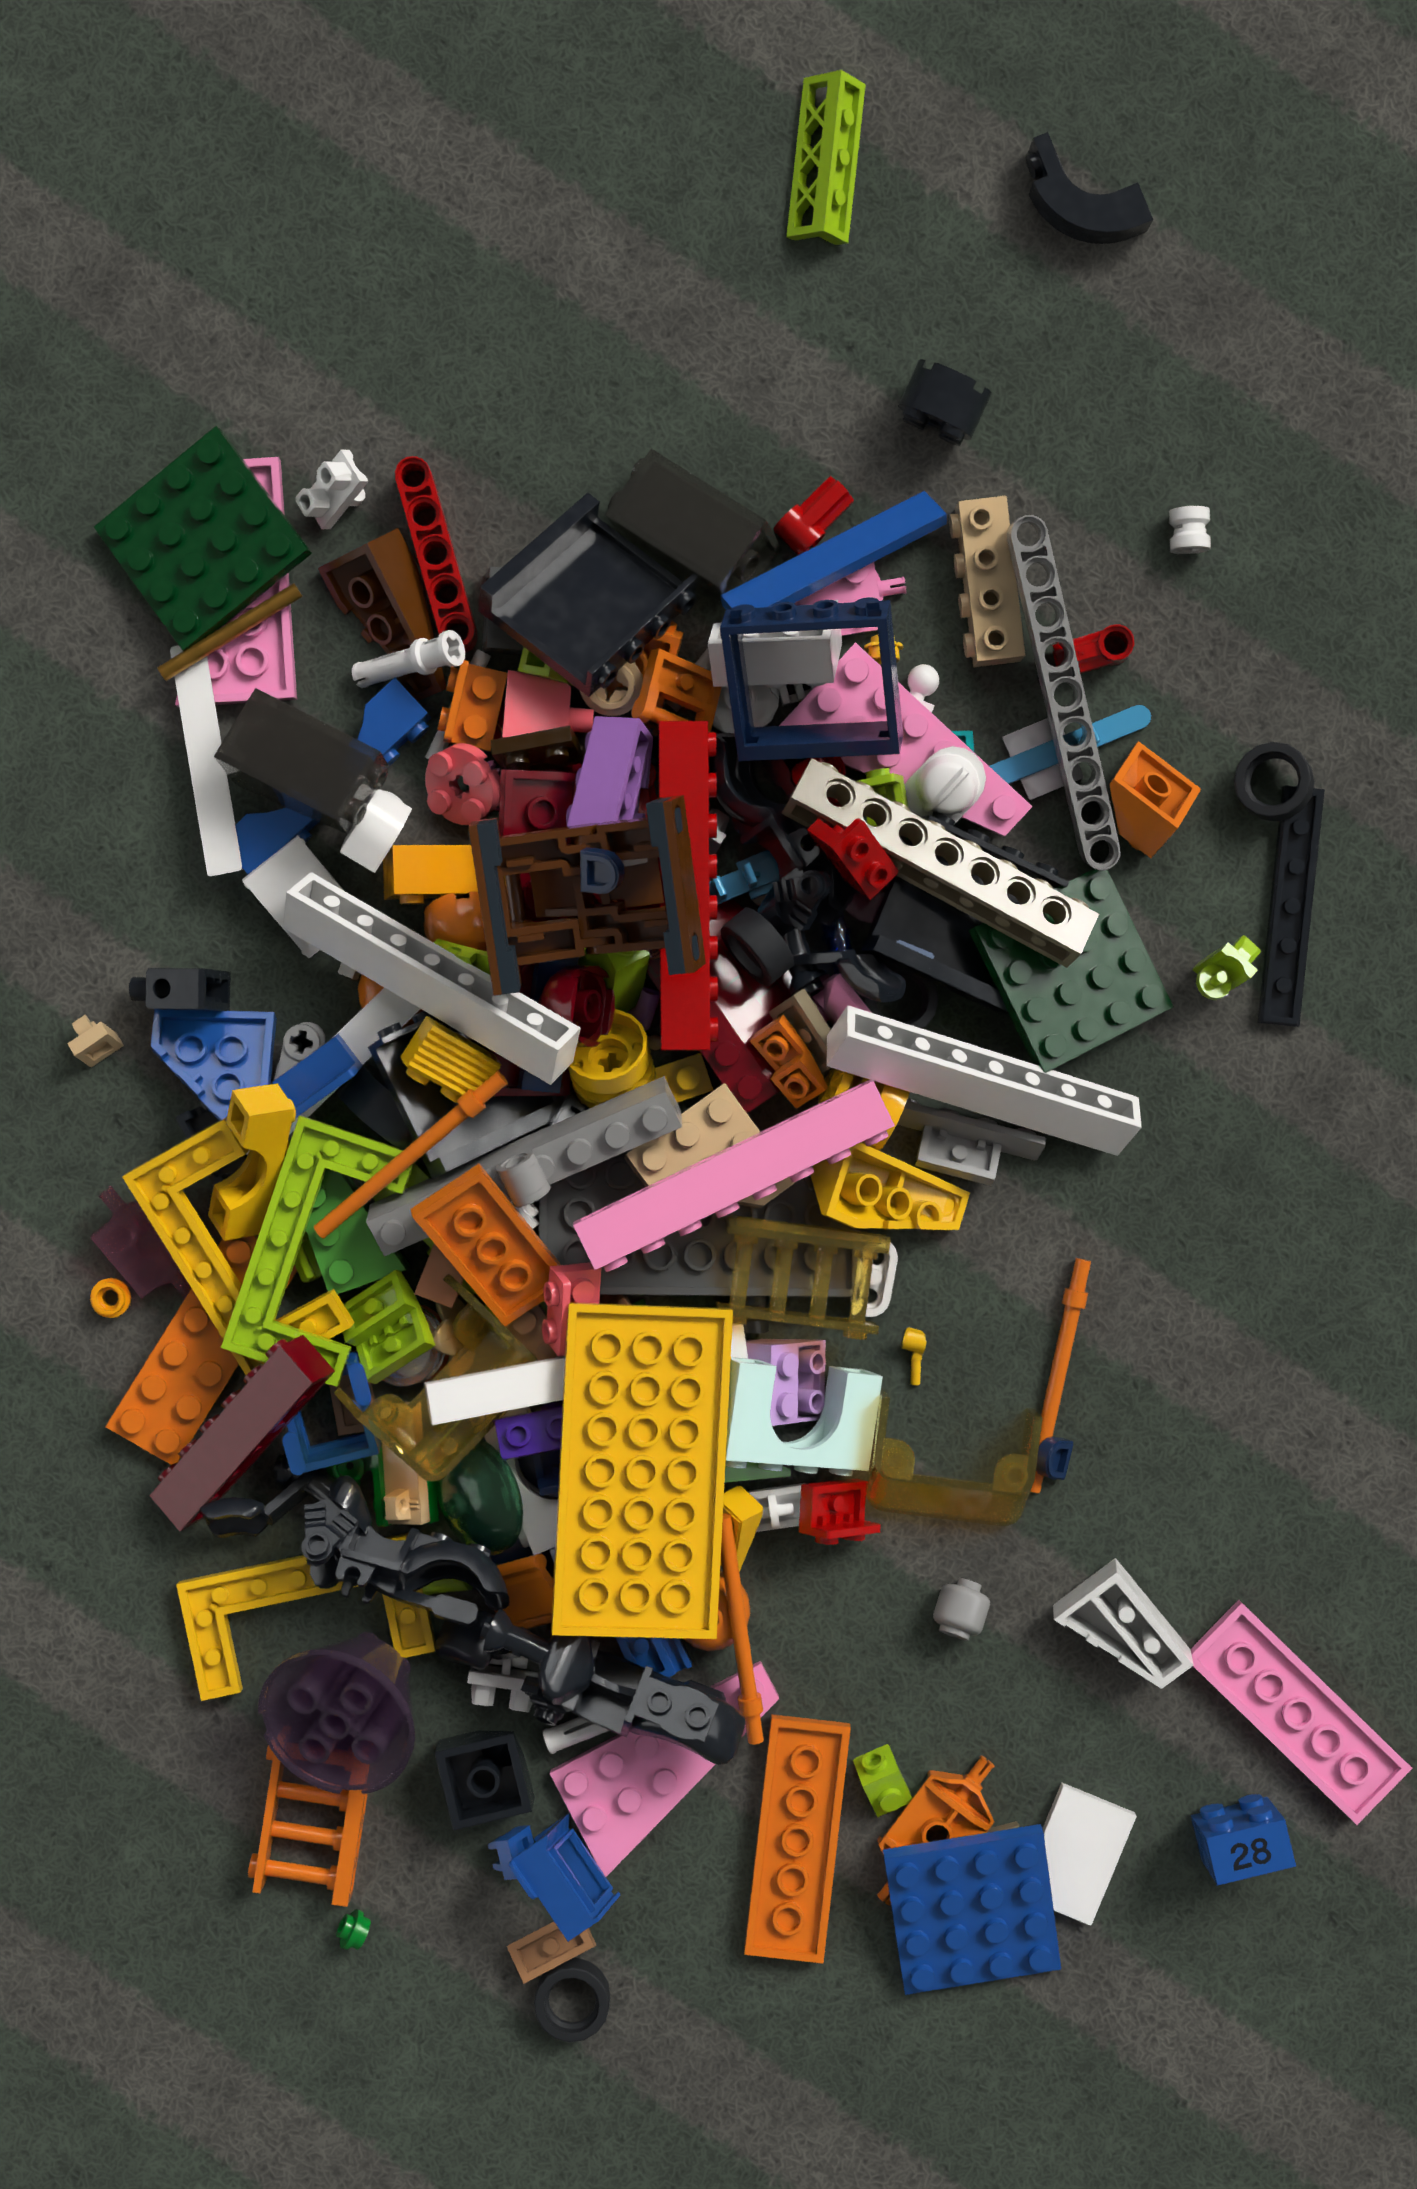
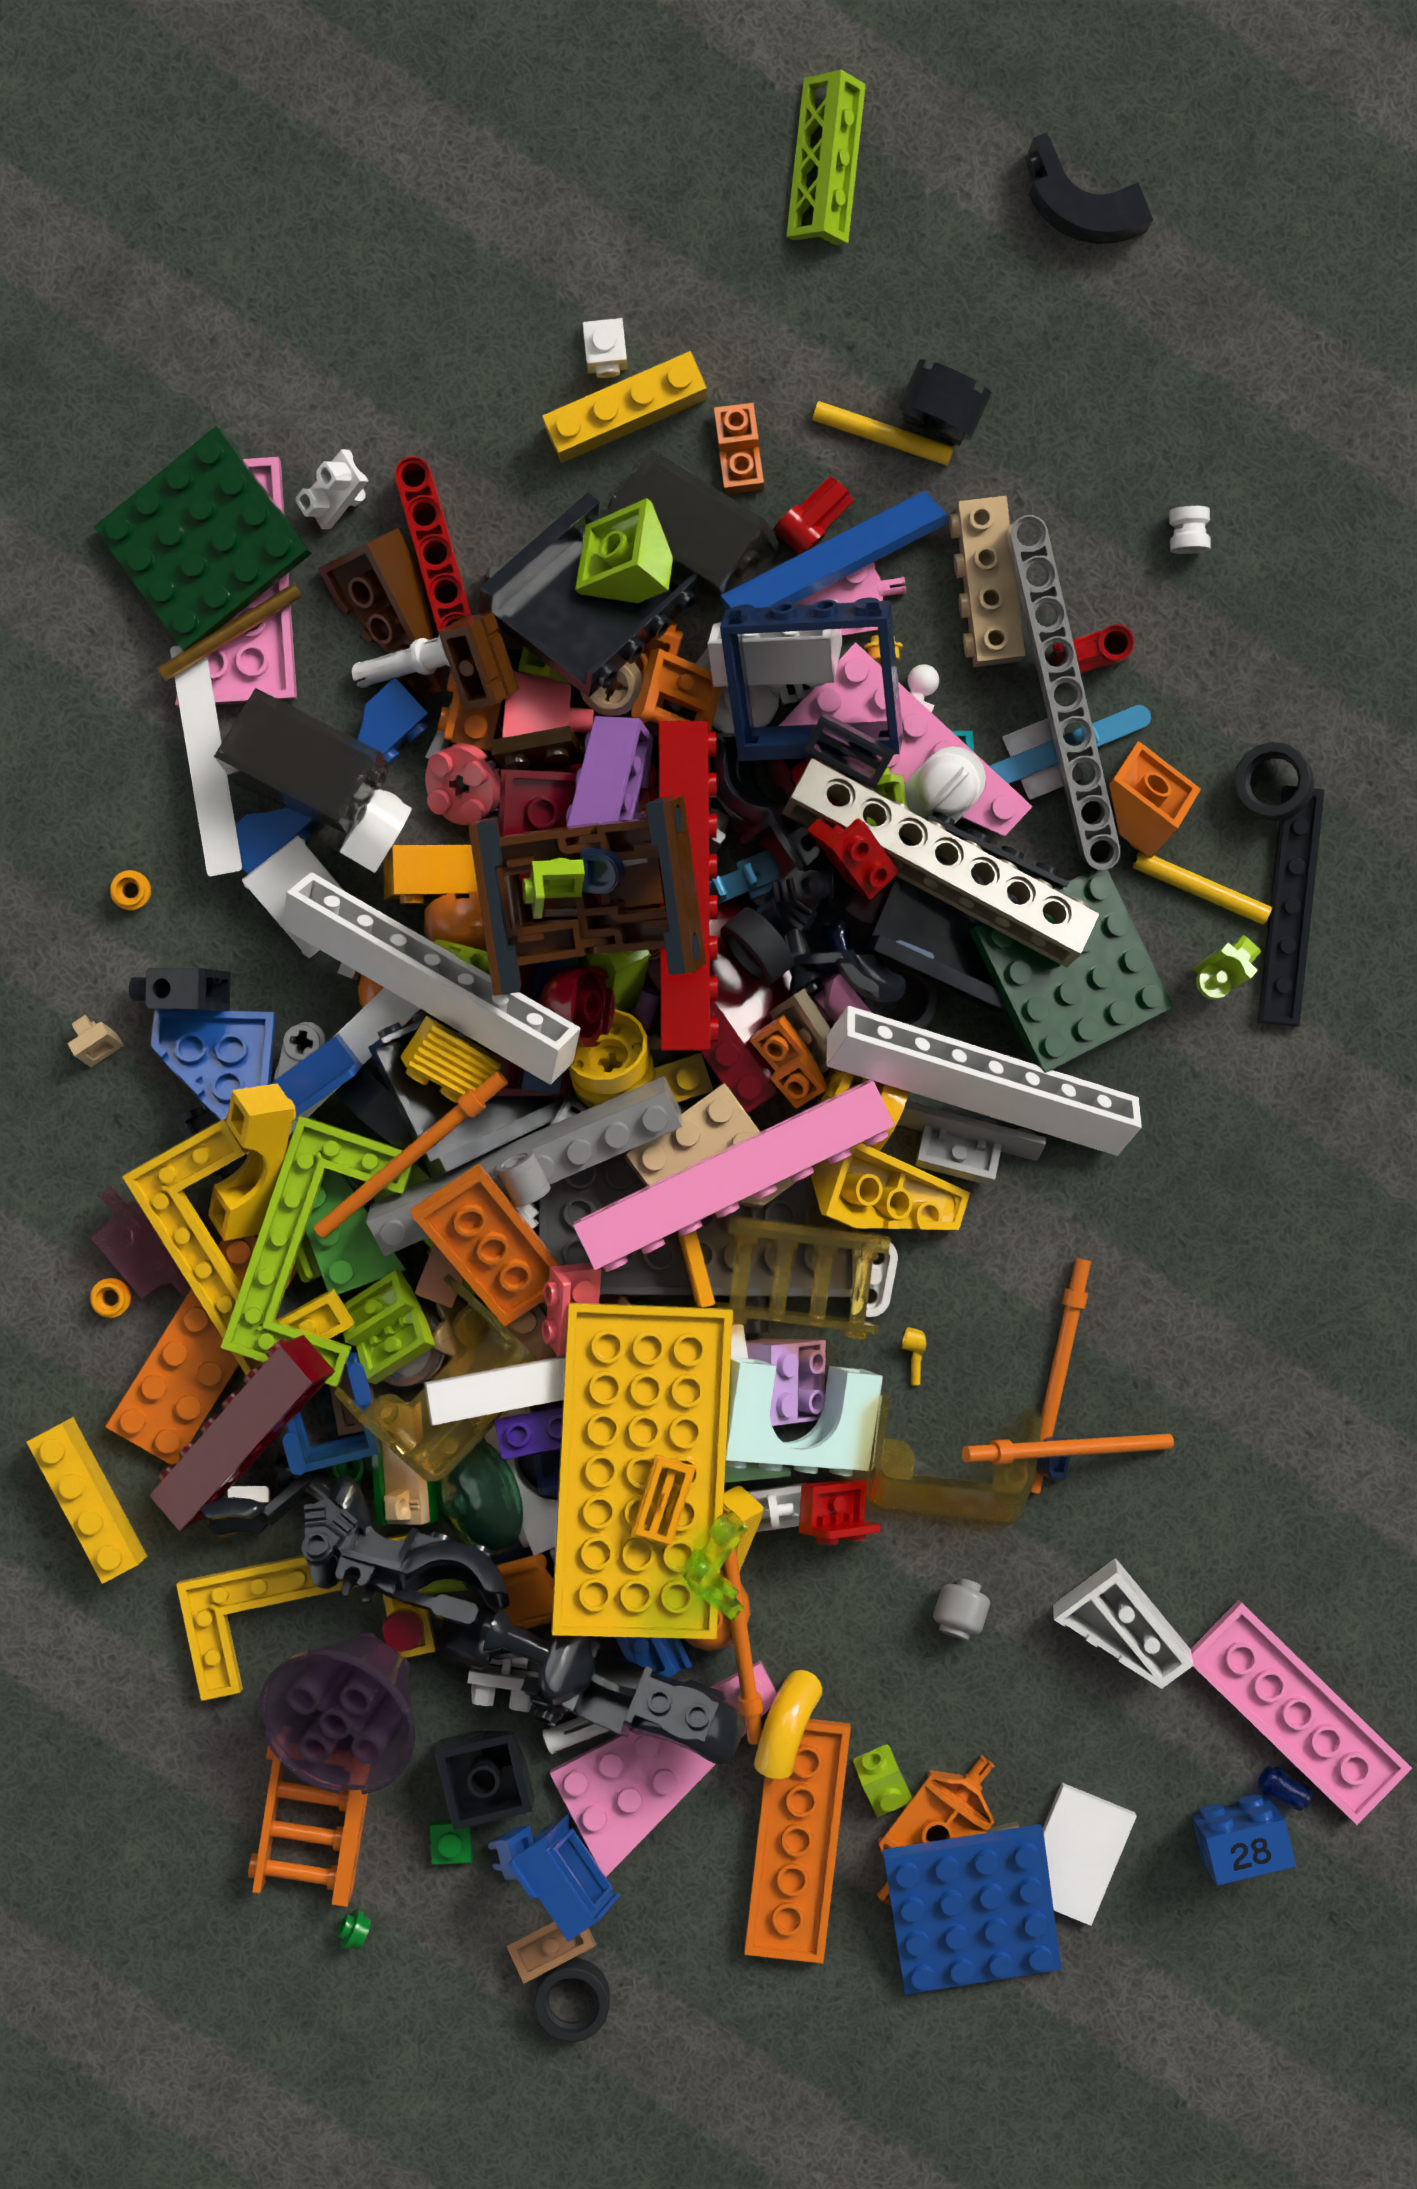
(87, 1500): none -> yellow brick
(118, 887): none -> light orange plate
(257, 1493): none -> white tile
(403, 1629): none -> dark red tile
(450, 1845): none -> green plate
(478, 660): none -> reddish brown brick
(552, 880): none -> lime bracket
(605, 347): none -> white bracket
(625, 407): none -> yellow brick
(625, 556): none -> lime slope
(673, 1466): none -> light orange tile
(696, 1270): none -> light orange tile
(704, 1565): none -> clear neon green bracket
(739, 448): none -> orange slope
(787, 1724): none -> yellow cylinder
(856, 737): none -> black tile
(882, 433): none -> yellow piece
(1005, 1451): none -> orange bar
(1202, 887): none -> yellow piece
(1276, 1783): none -> clear blue pin

